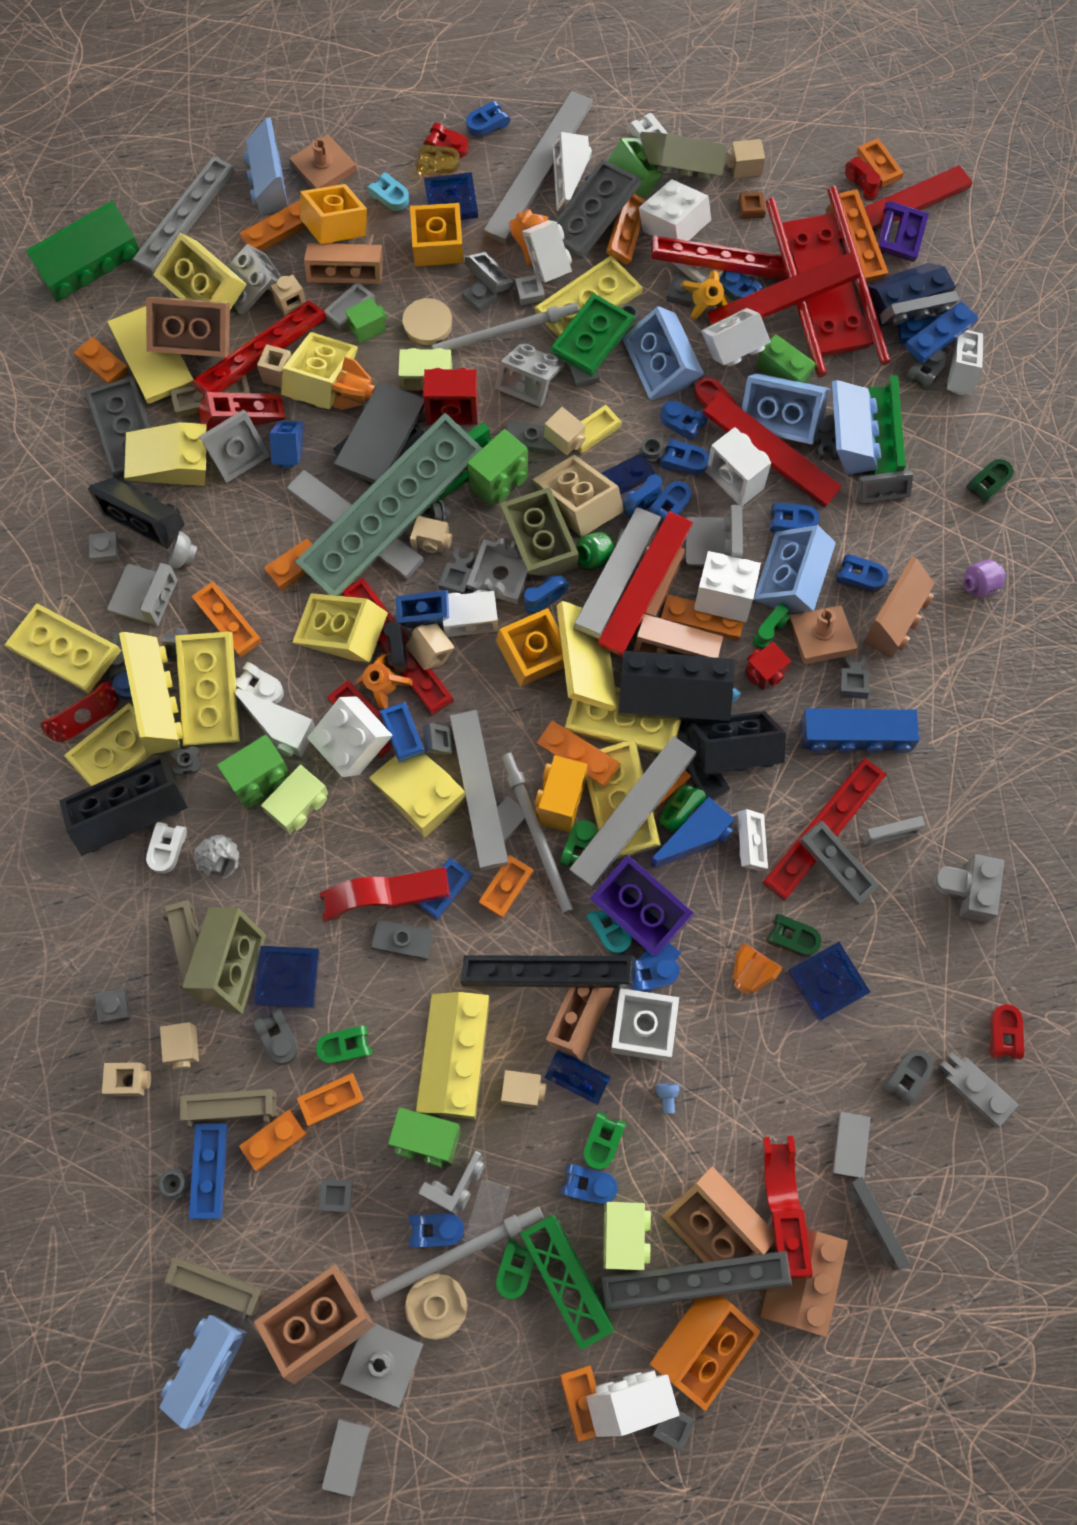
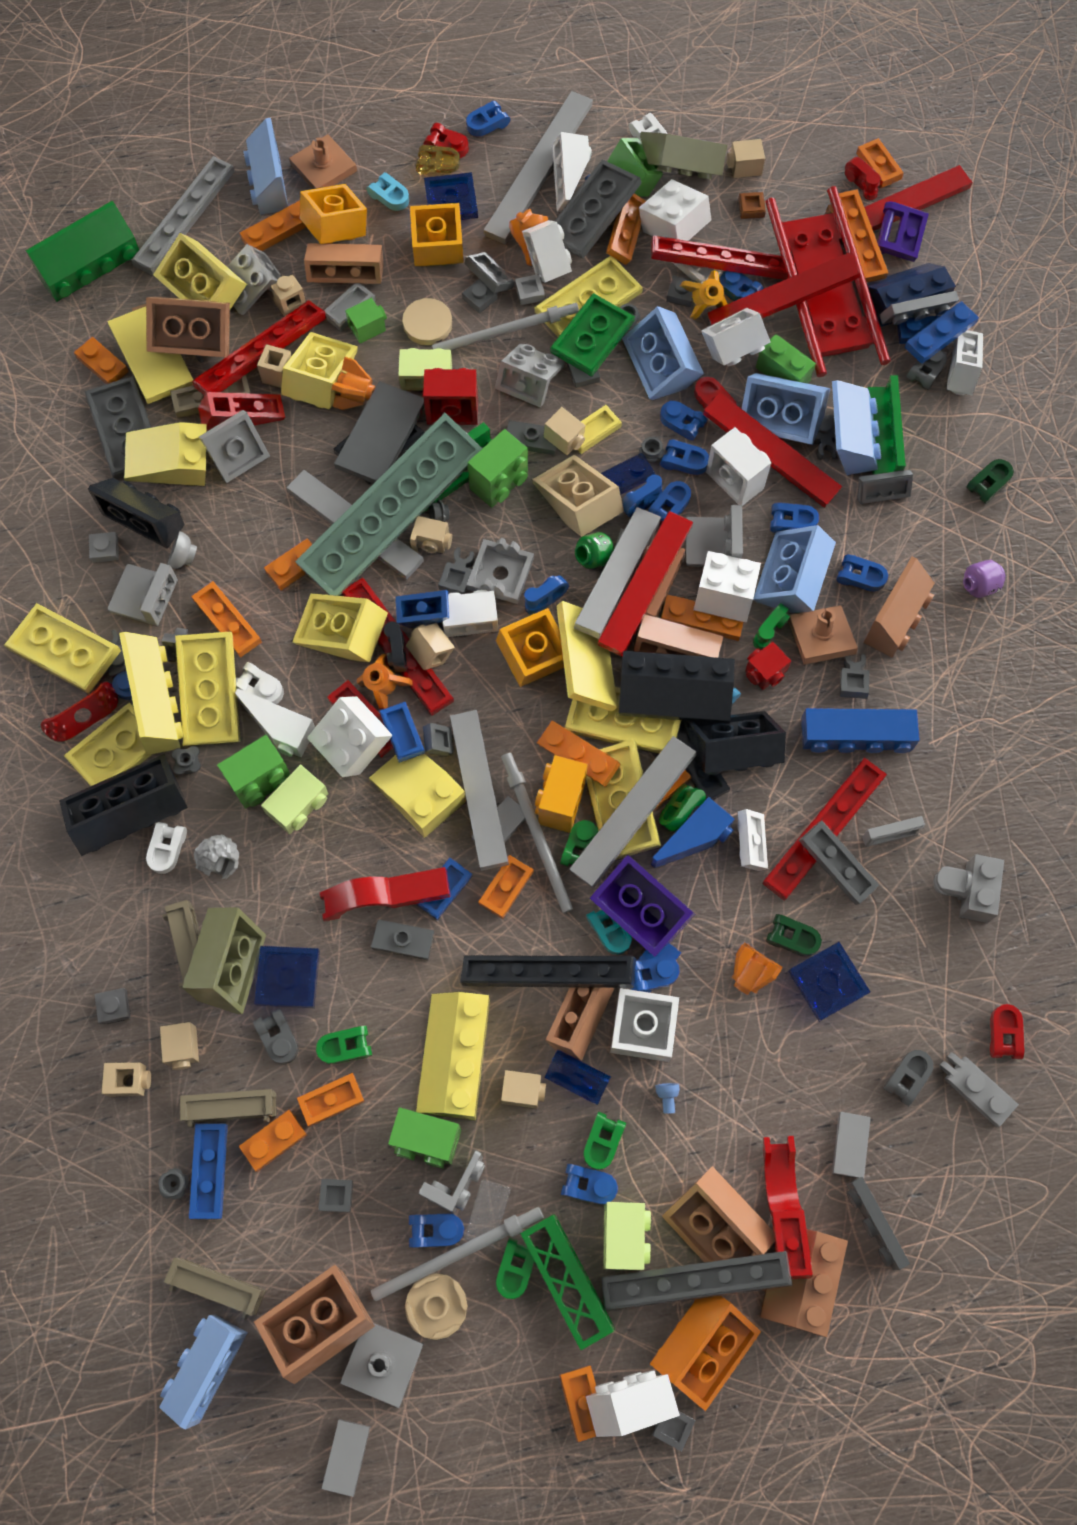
(286, 443): blue slope -> none
(540, 533): olive slope -> none

